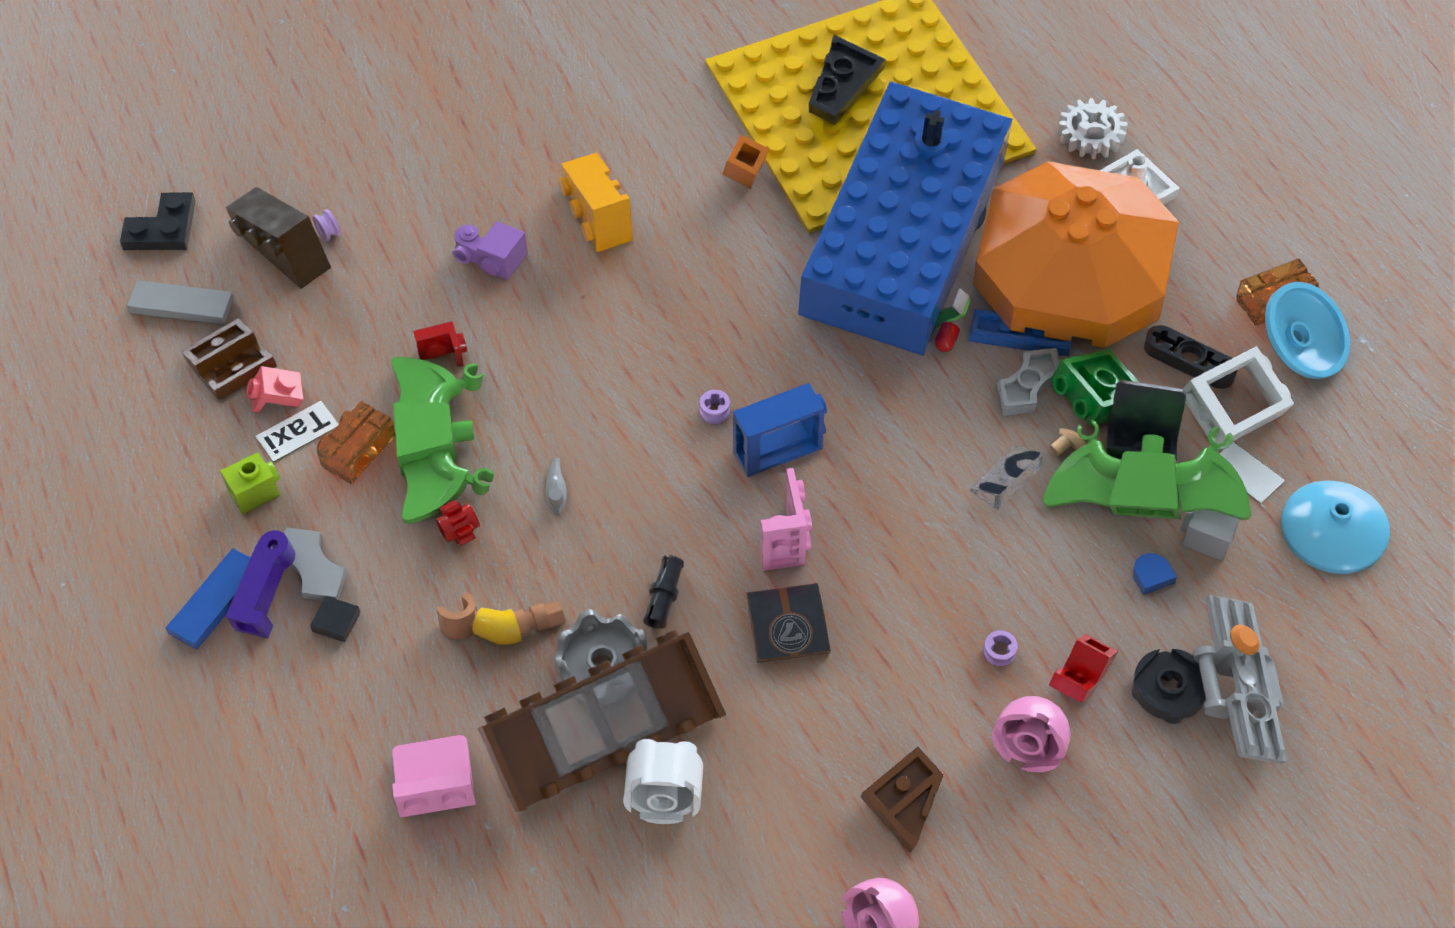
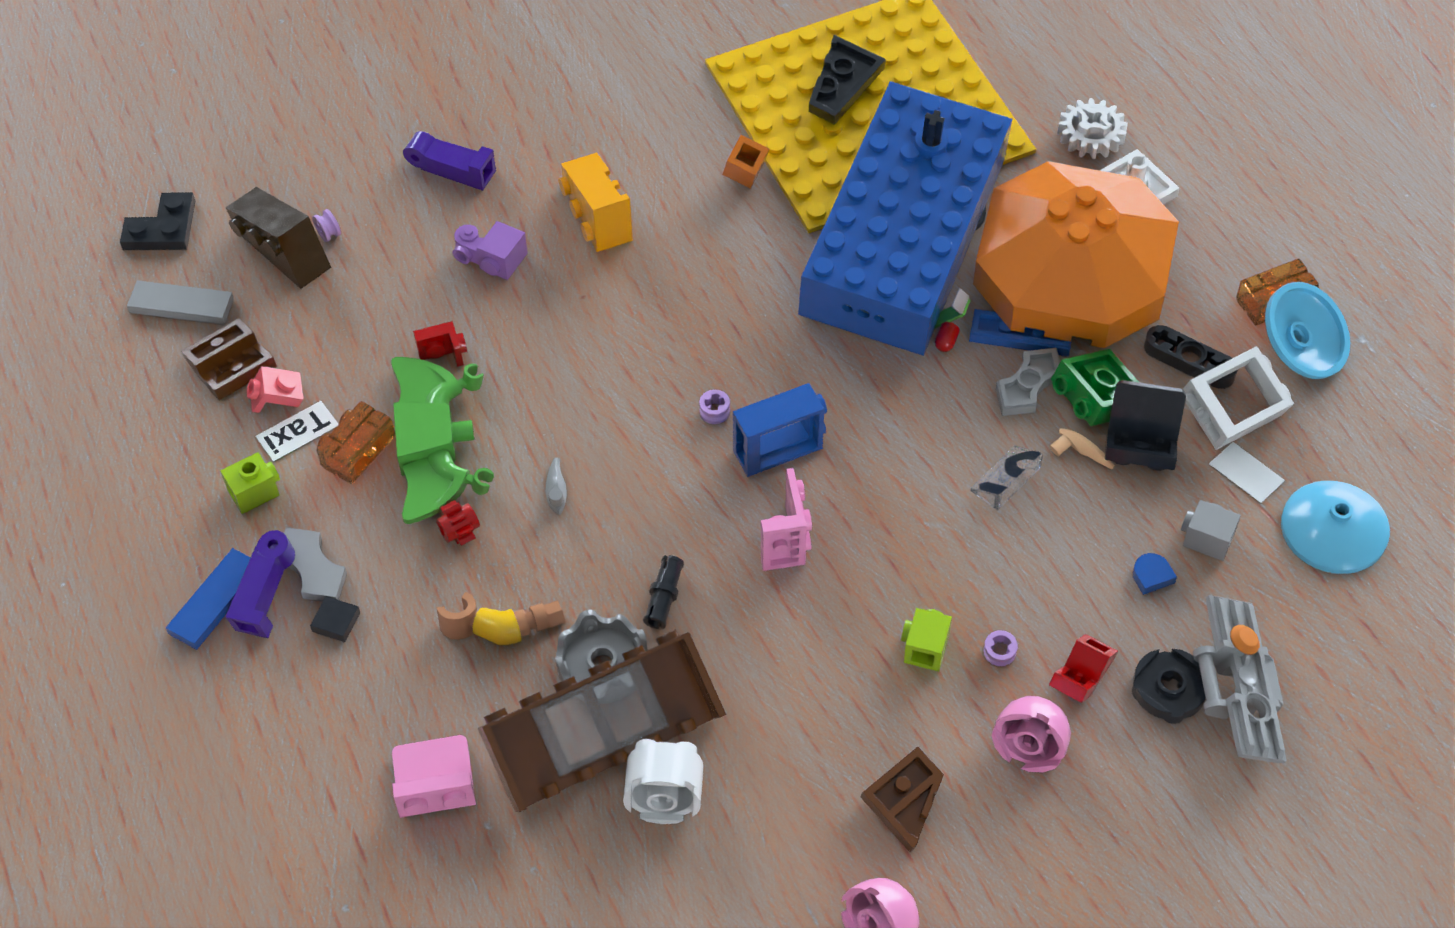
(451, 160): none -> dark purple leg
(788, 622): black slope -> none
(926, 638): none -> lime brick
(1150, 480): bright green torso -> none

